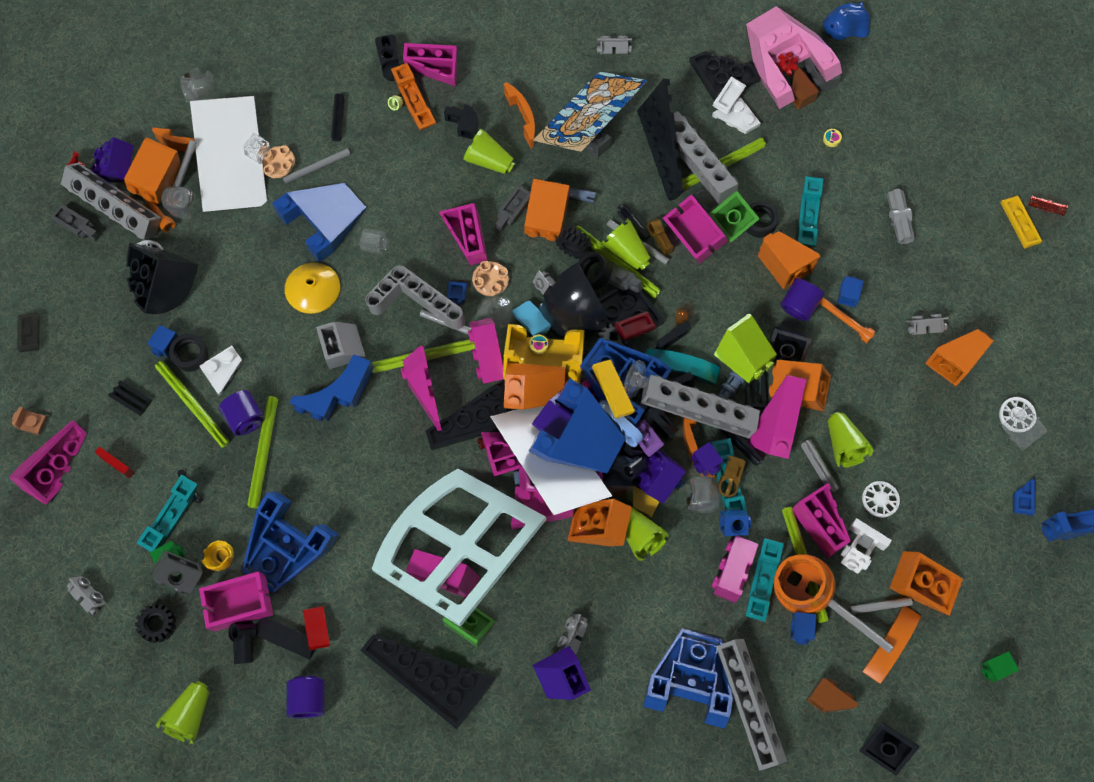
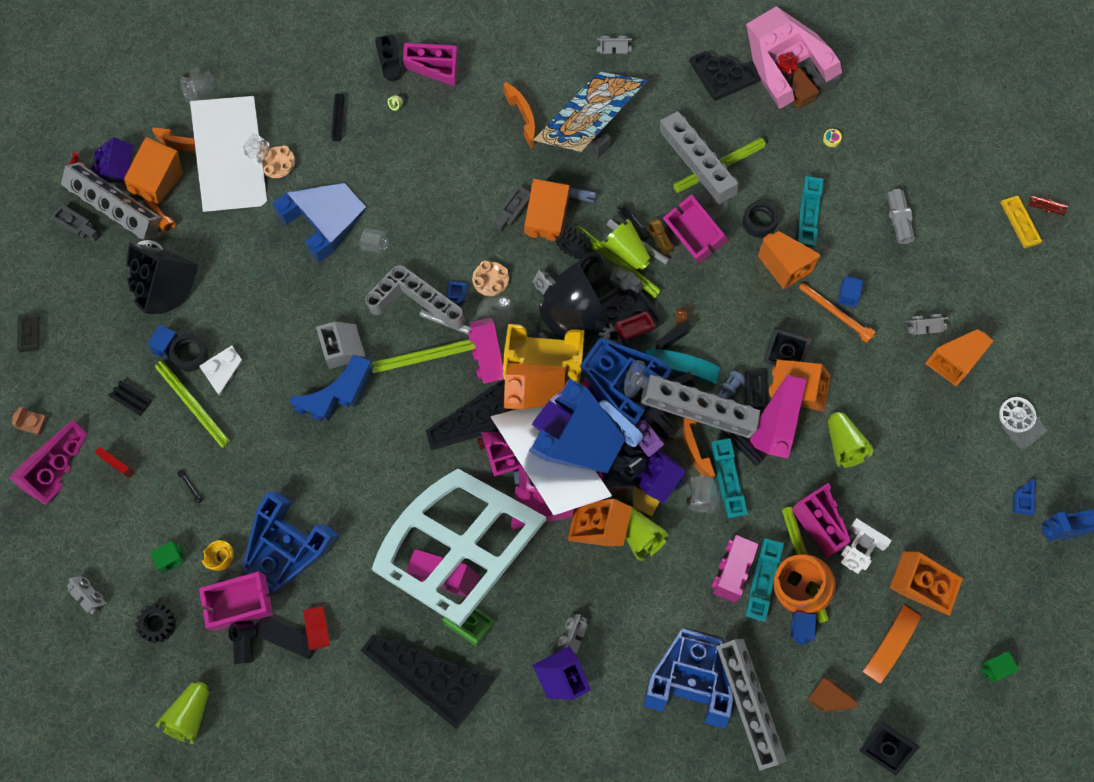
(170, 515): teal slope -> none
(170, 563): dark grey brick -> none
(178, 201): clear piece -> none
(185, 163): light grey piece -> none
(241, 413): dark purple piece -> none
(262, 452): lime axle -> none
(305, 697): dark purple piece -> none
(313, 167): light grey bar -> none
(316, 296): yellow dish -> none
(412, 97): orange slope -> none
(419, 382): dark pink wedge -> none
(466, 120): black brick -> none
(467, 231): dark pink wedge -> none
(488, 154): lime cone -> none
(531, 318): medium azure slope -> none
(538, 344): tile -> none
(613, 389): yellow tile -> none
(660, 132): black wing -> none
(707, 460): dark purple brick -> none
(727, 519): blue brick -> none
(729, 95): white tile -> none
(732, 472): pearl gold piece -> none
(733, 216): bright green slope -> none
(739, 117): white wing -> none
(746, 349): lime slope -> none
(802, 299): dark purple piece -> none
(819, 465): light grey axle -> none
(848, 21): blue piece -> none
(861, 626): light grey bar -> none
(881, 499): white wheel -> none
(881, 605): light grey piece -> none

